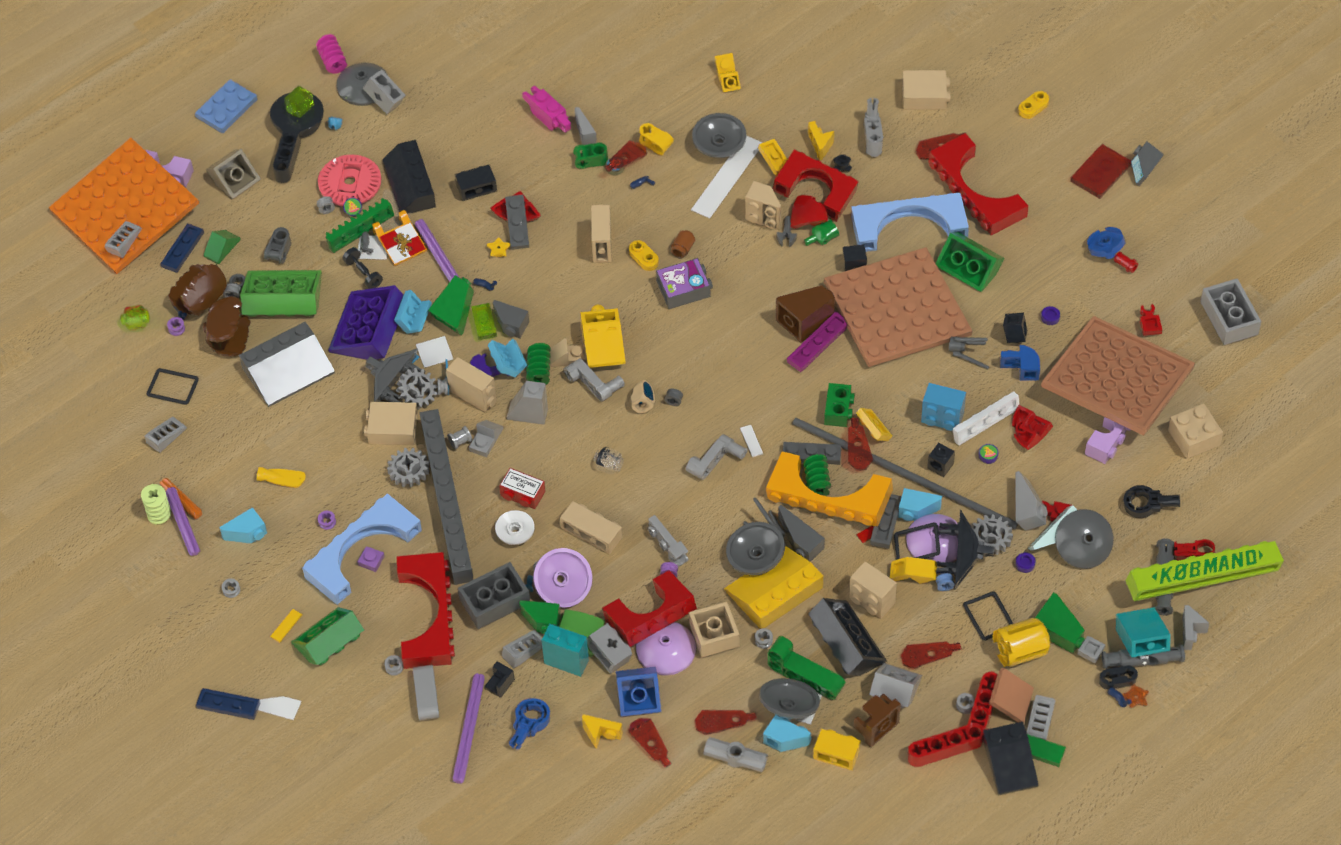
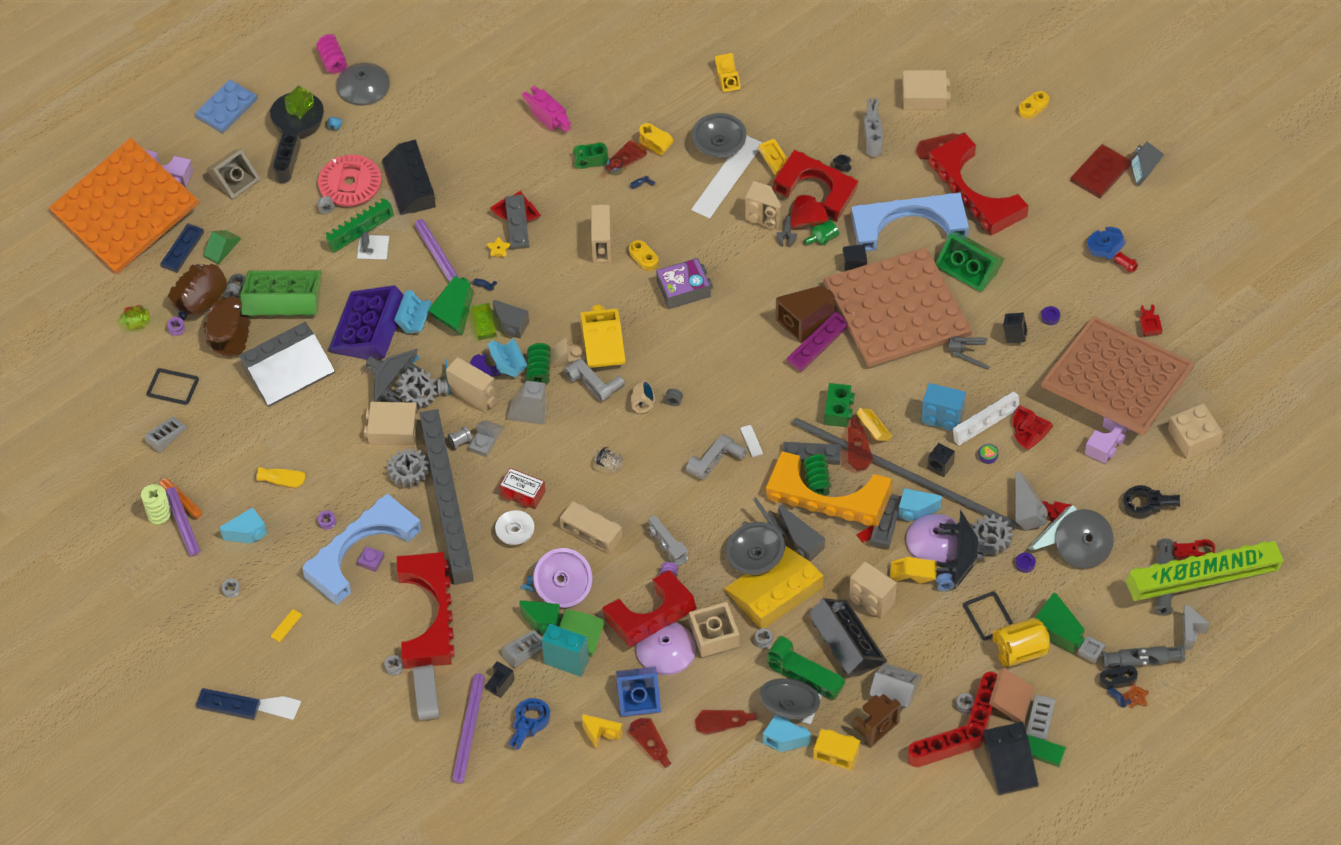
(121, 250): light grey slope -> none
(278, 245): dark grey piece -> none
(328, 636): green slope -> none
(352, 206): tile -> none
(352, 256): black wheel -> none
(384, 91): light grey brick -> none
(401, 242): flag -> none
(434, 351): white sticker -> none
(476, 182): black brick -> none
(493, 595): dark grey brick -> none
(585, 129): light grey slope -> none
(609, 648): light grey brick -> none
(682, 243): dark orange brick -> none
(747, 758): light grey piece -> none
(820, 141): yellow slope -> none
(916, 529): black piece -> none
(921, 653): clear red piece -> none
(1025, 359): blue brick -> none
(1143, 632): teal brick -> none
(1230, 311): light grey brick -> none

